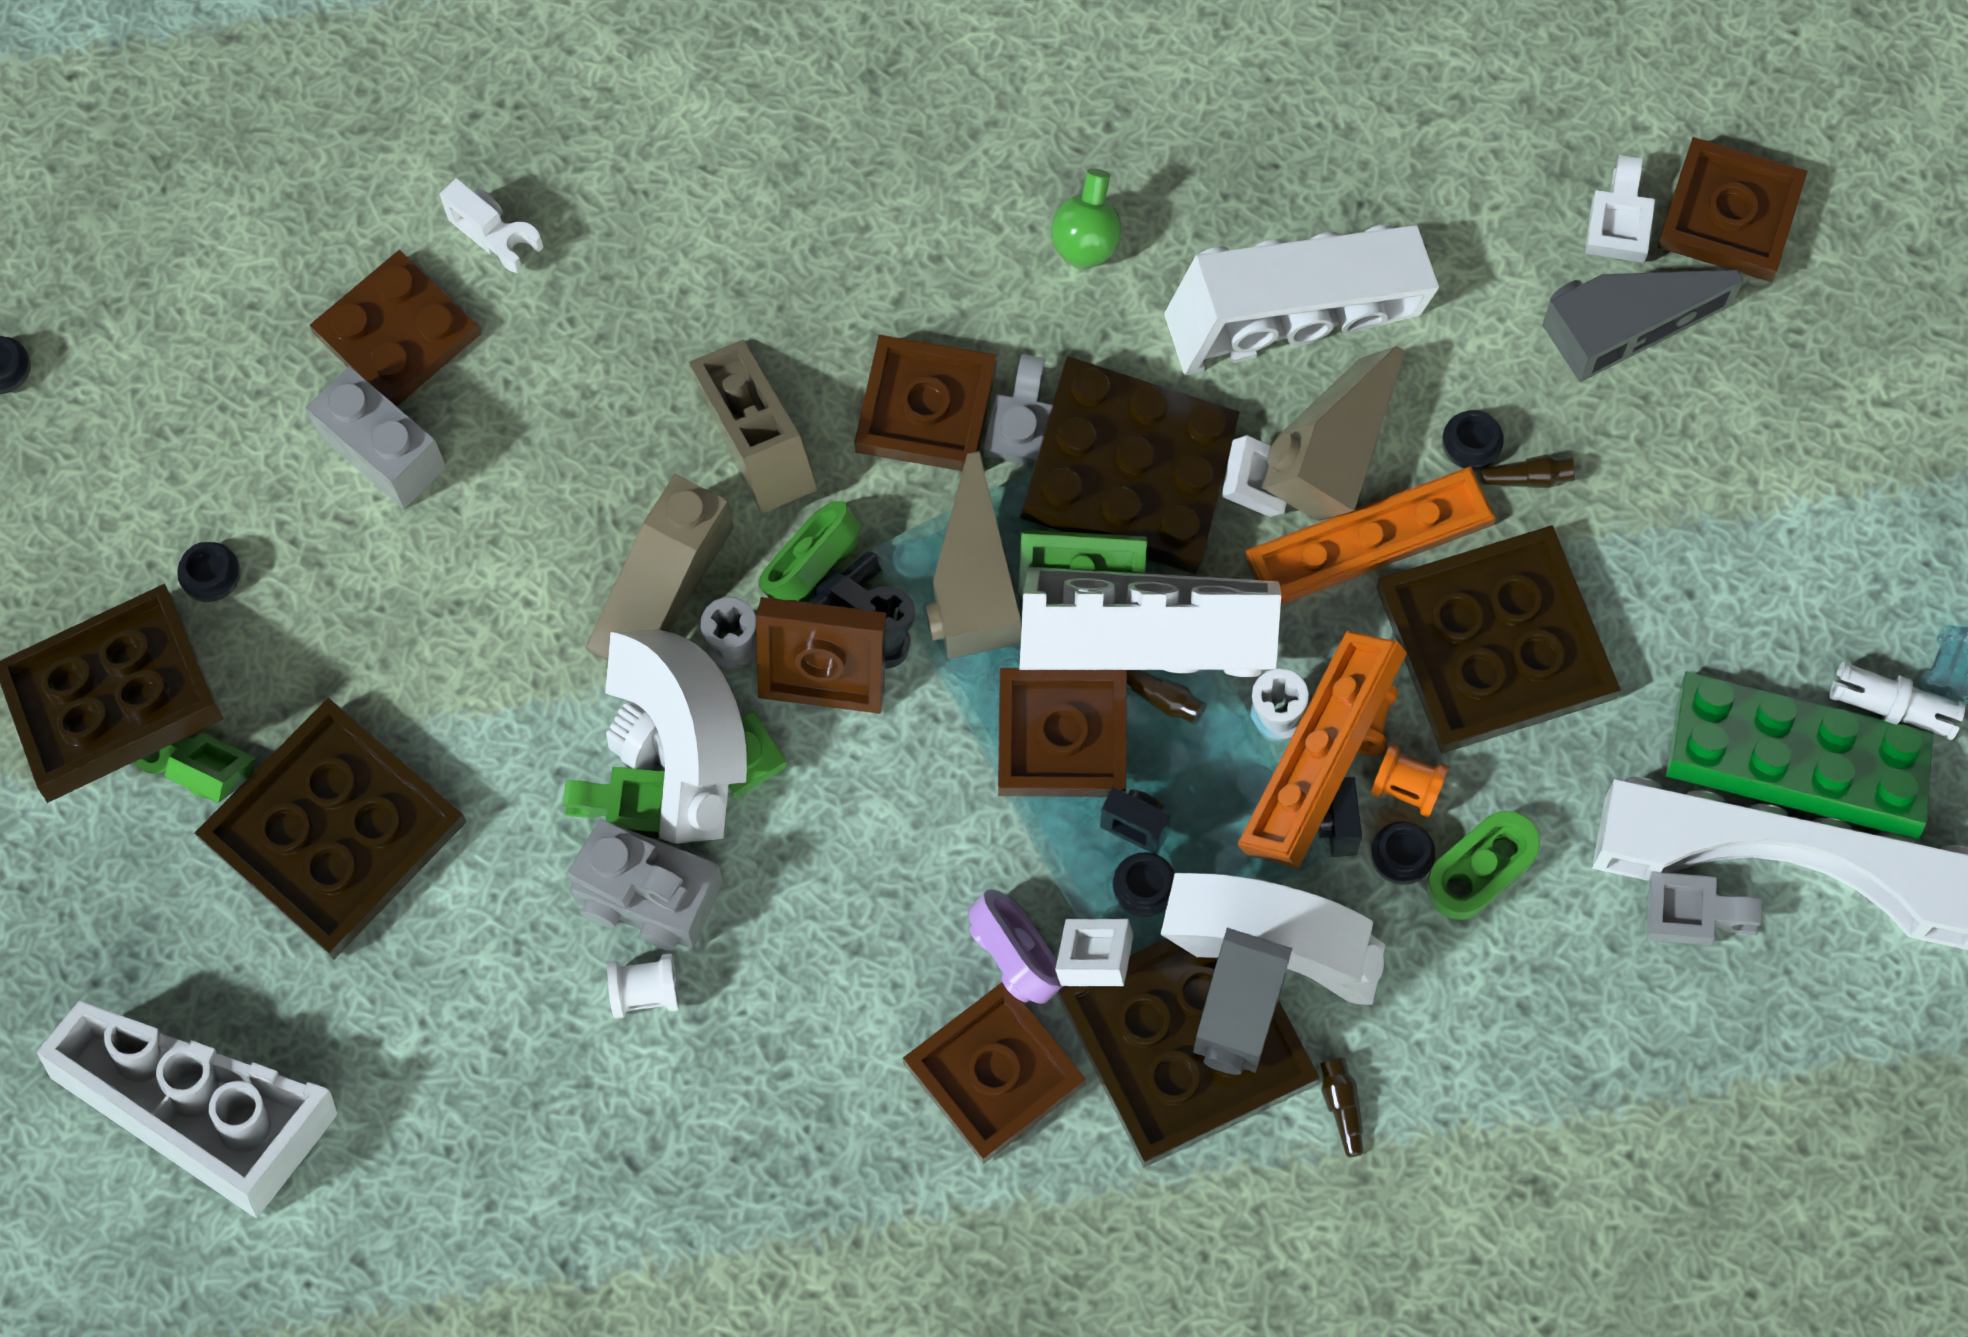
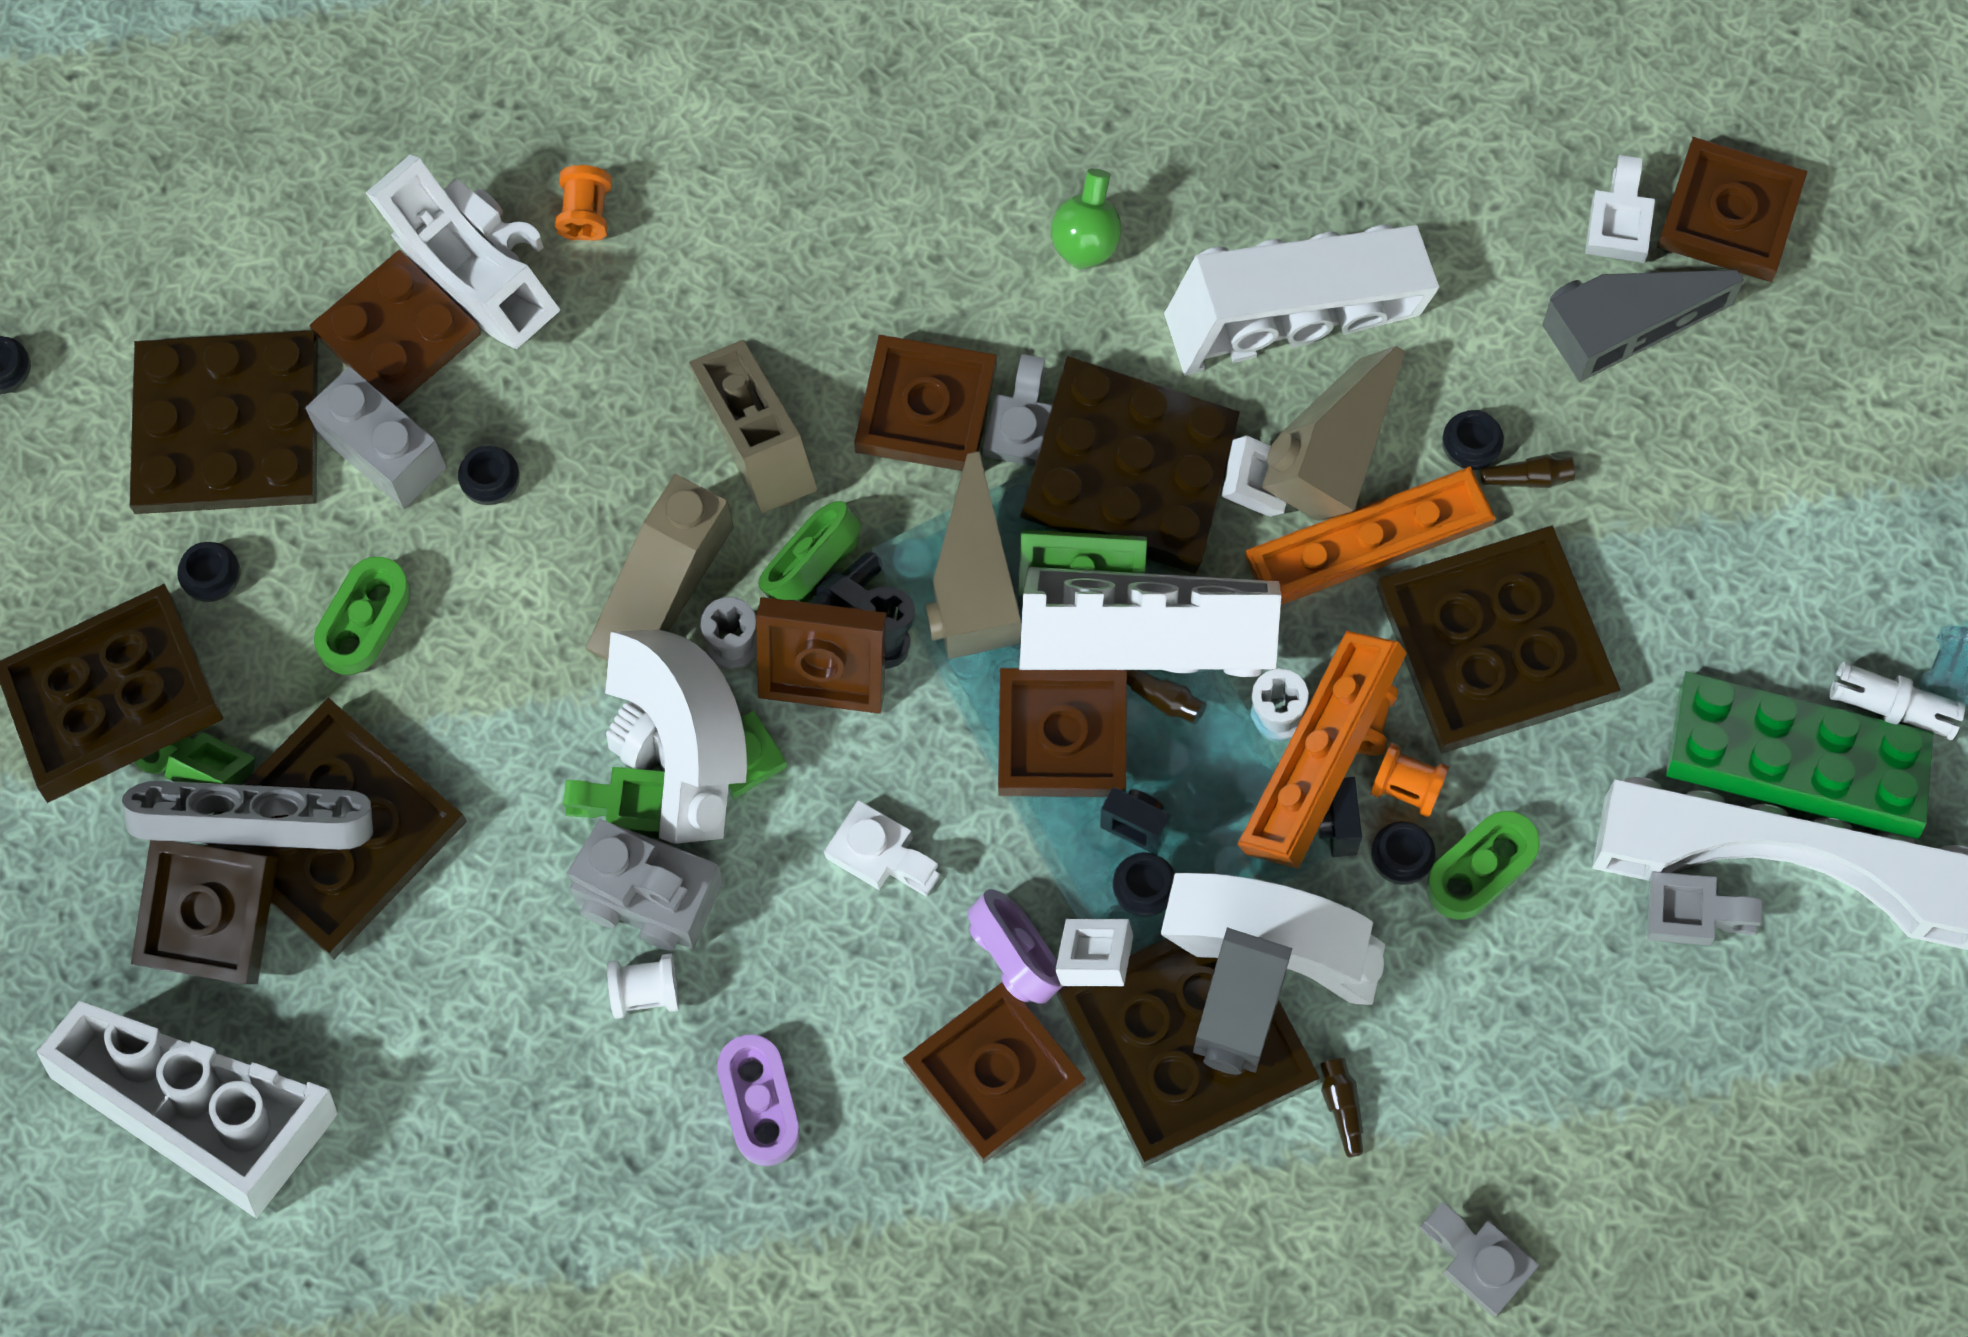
(181, 808): none -> light grey beam
(204, 911): none -> dark brown plate
(224, 422): none -> dark brown plate
(357, 616): none -> bright green plate
(476, 276): none -> white arch
(488, 475): none -> black plate
(583, 202): none -> orange bush
(758, 1101): none -> lavender plate
(876, 847): none -> white plate
(1484, 1263): none -> light grey plate

